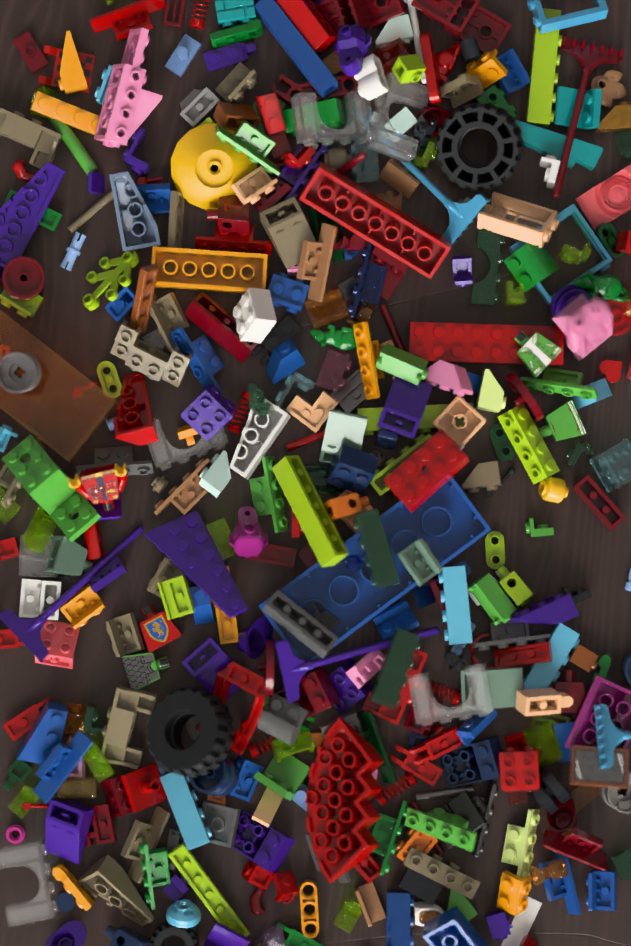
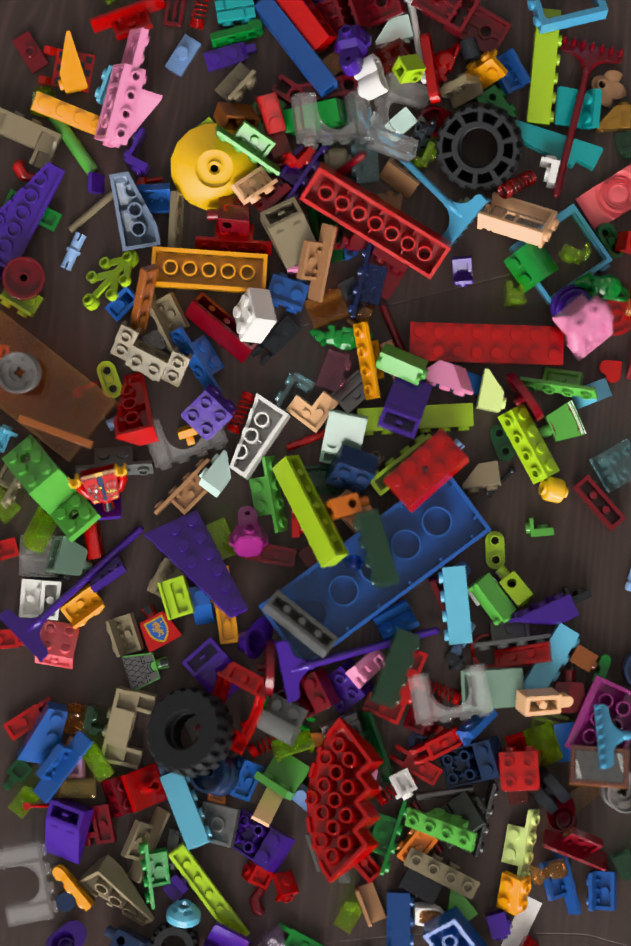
(15, 840): dark pink plate -> none
(55, 431): none -> dark orange tile
(159, 484): dark tan plate -> none
(198, 106): light grey slope -> none
(257, 400): clear green bracket -> none
(284, 361): blue slope -> none
(307, 918): light orange beam -> none
(325, 618): black plate -> none
(386, 439): dark blue tile -> none
(403, 784): none -> white bracket
(420, 561): sand green bracket -> none
(423, 596): clear blue slope -> none
(472, 421): light nougat brick -> none
(485, 292): clear green arch -> none
(508, 188): none -> red piece
(536, 352): torso -> none
(573, 454): clear green bracket -> none

